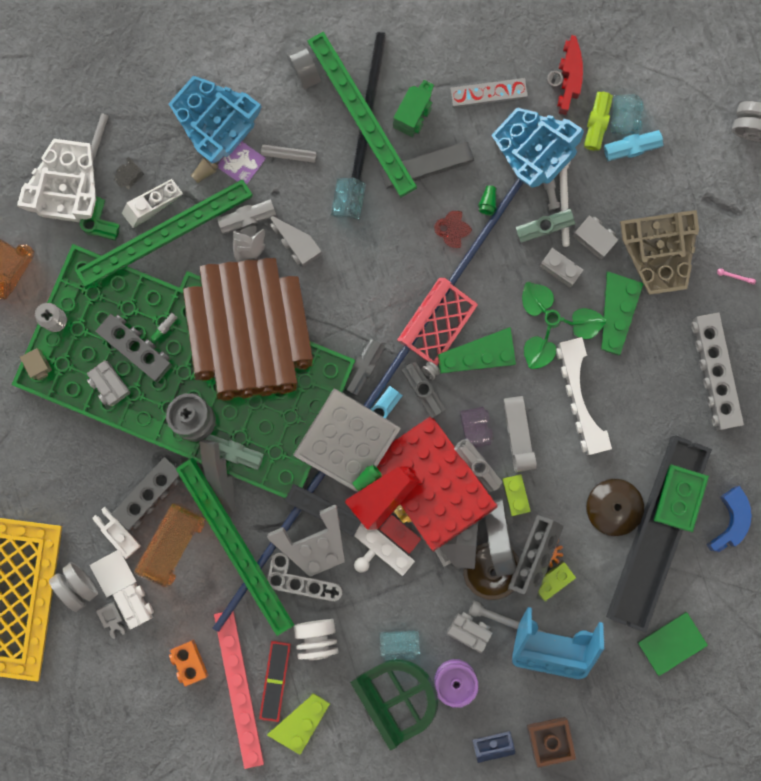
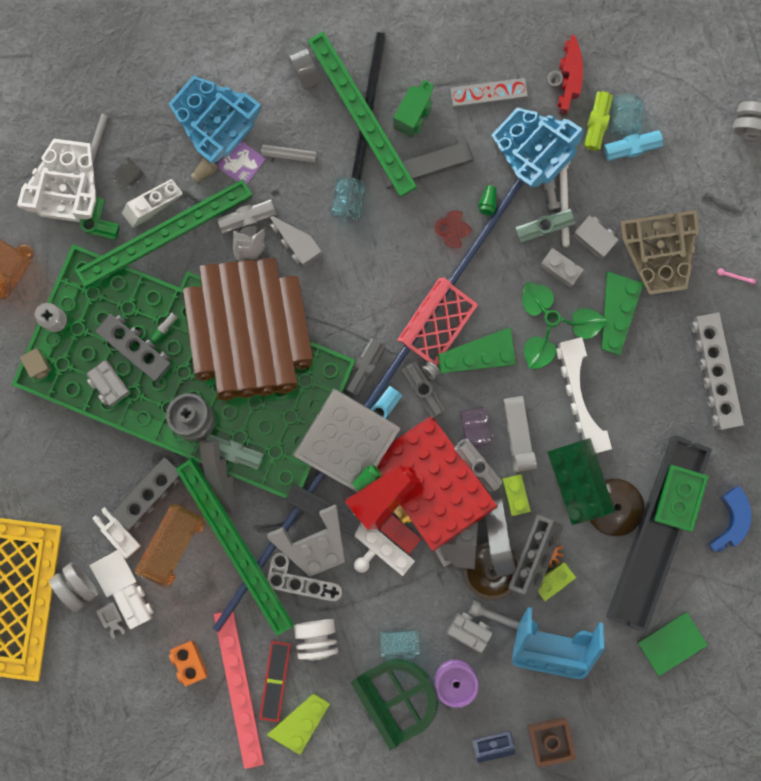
(581, 481): none -> dark green brick

